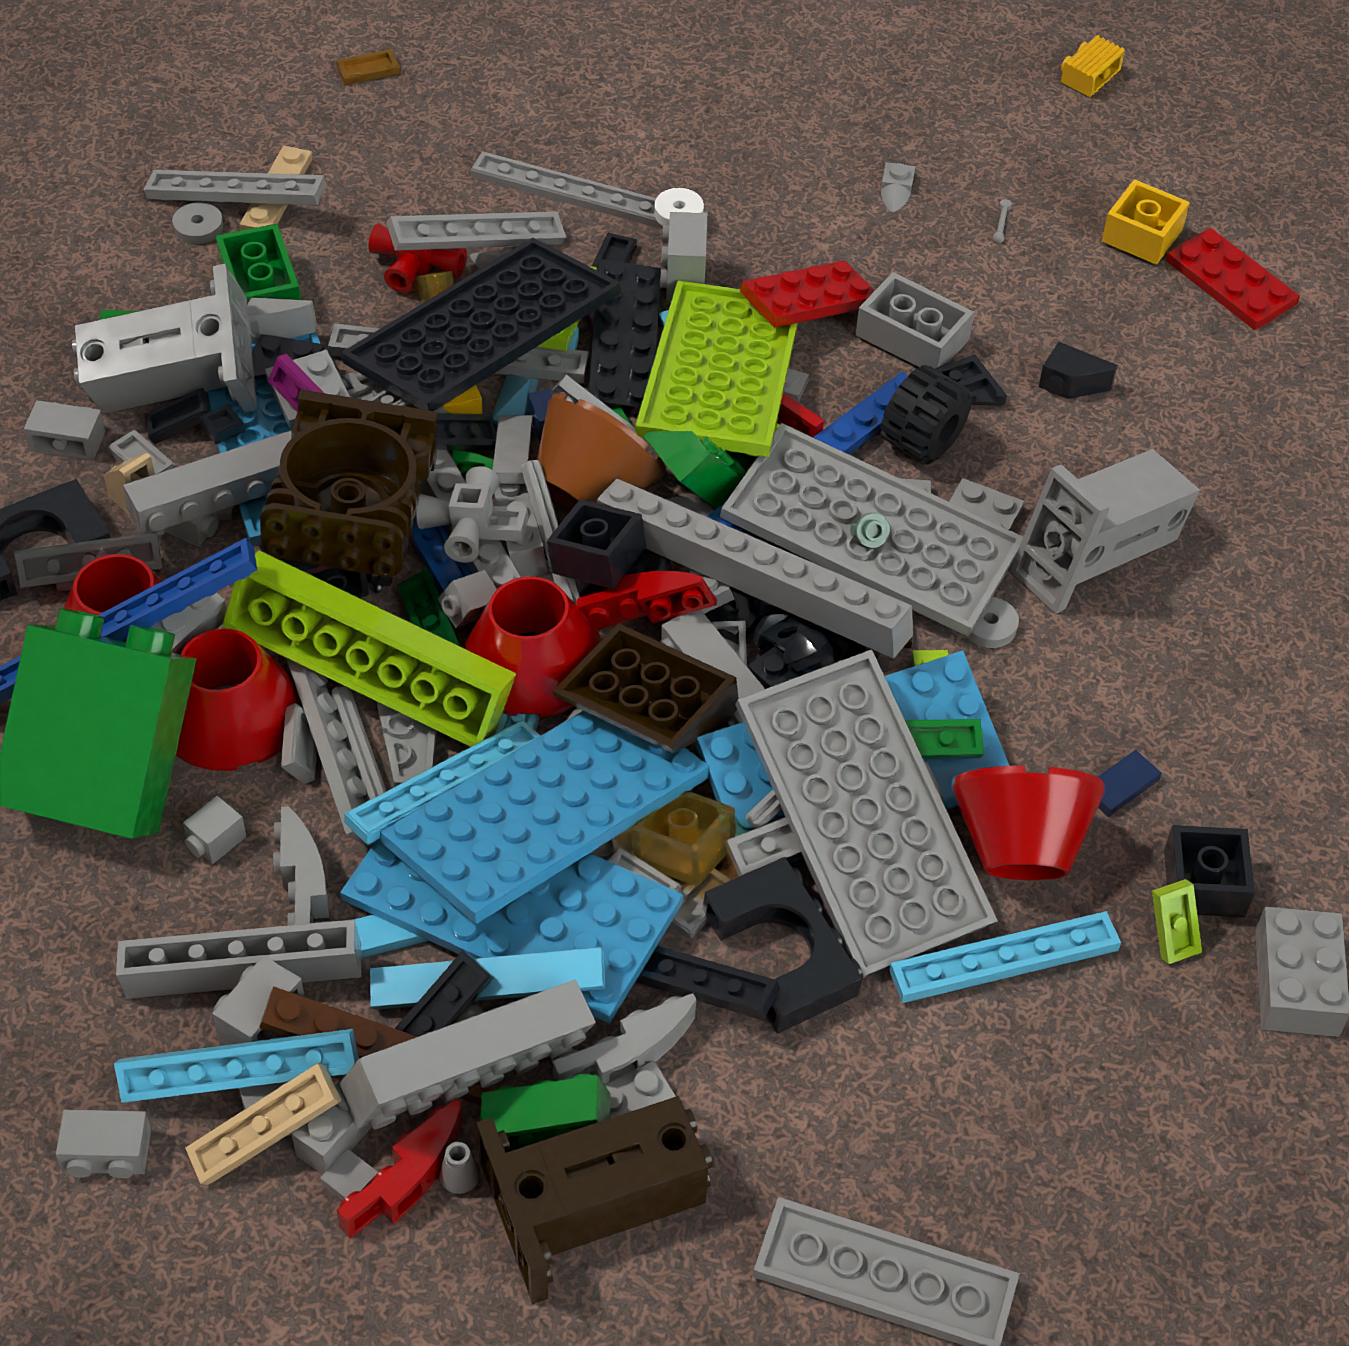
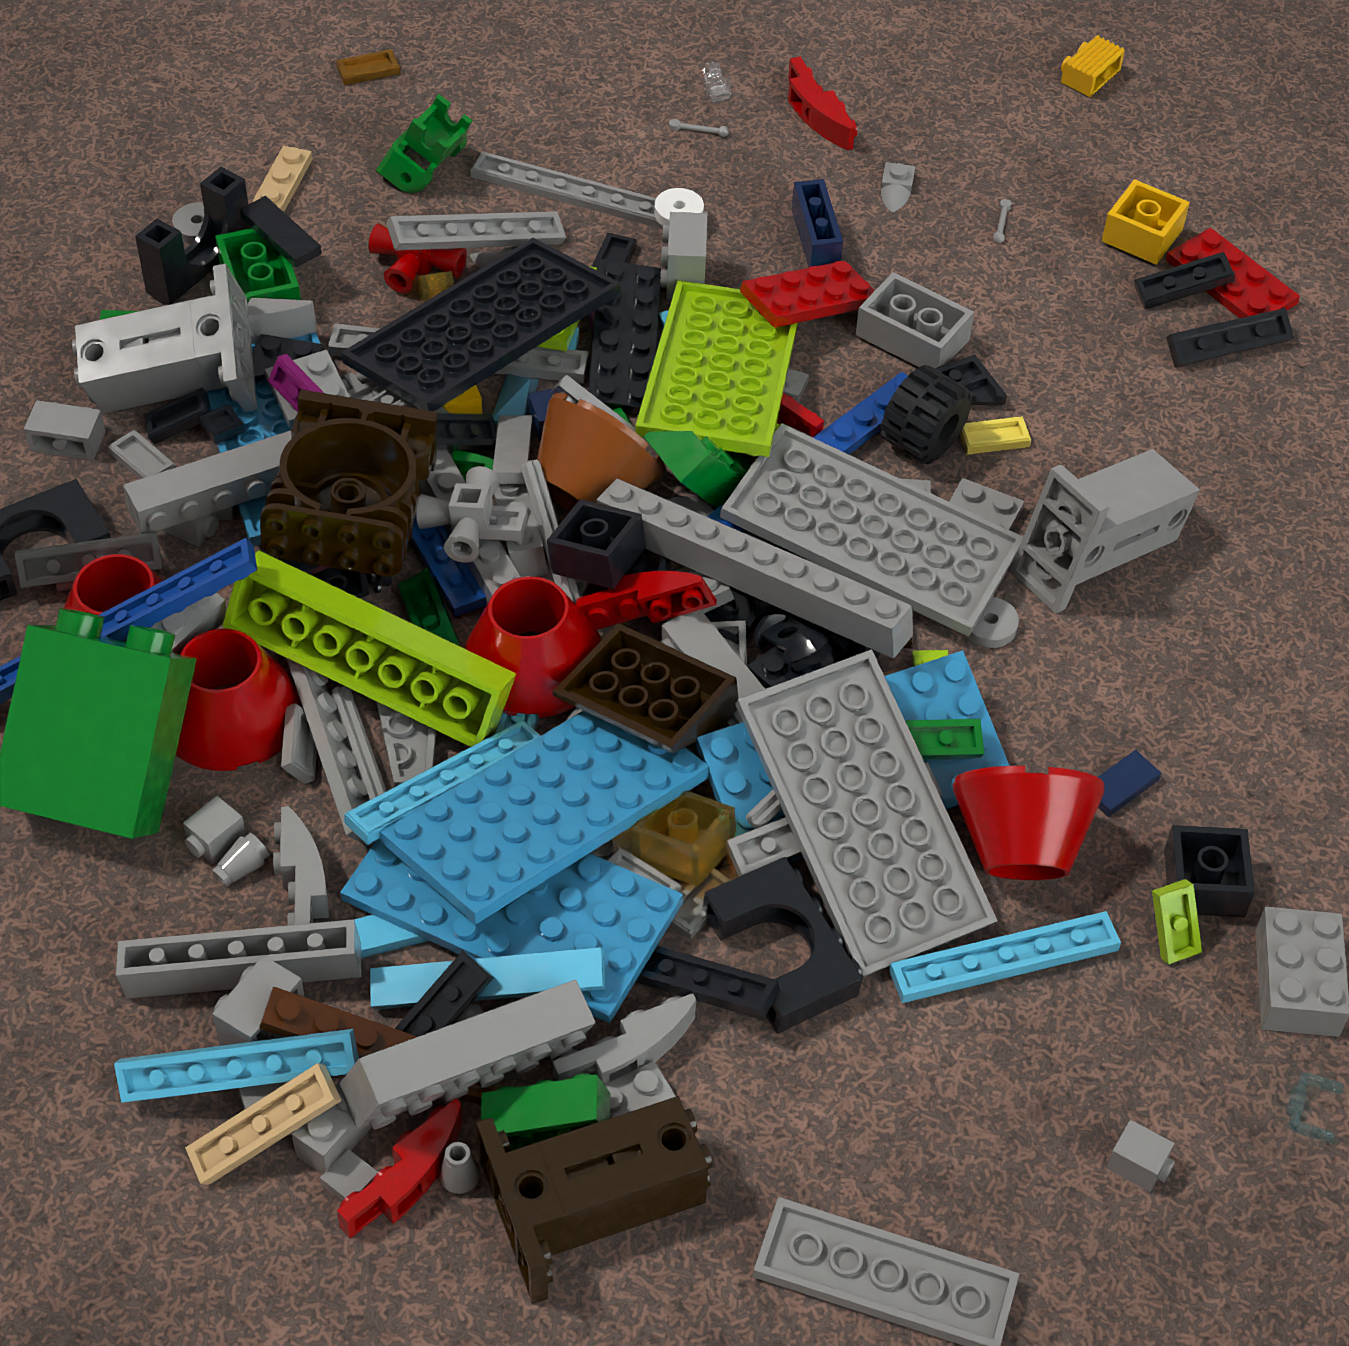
(103, 1142): light grey brick -> none
(126, 472): tan slope -> none
(166, 265): none -> black arch
(235, 187): light grey plate -> none
(241, 859): none -> light grey cone
(280, 231): none -> black tile
(433, 138): none -> green piece
(467, 598): light grey brick -> none
(675, 124): none -> light grey hinge
(716, 85): none -> clear piece
(816, 223): none -> dark blue brick
(818, 108): none -> red slope
(871, 530): sand green plate -> none
(995, 435): none -> light yellow tile
(1076, 373): black slope -> none
(1141, 1156): none -> light grey brick
(1184, 280): none -> black tile
(1229, 337): none -> black plate
(1297, 1103): none -> clear light blue piece

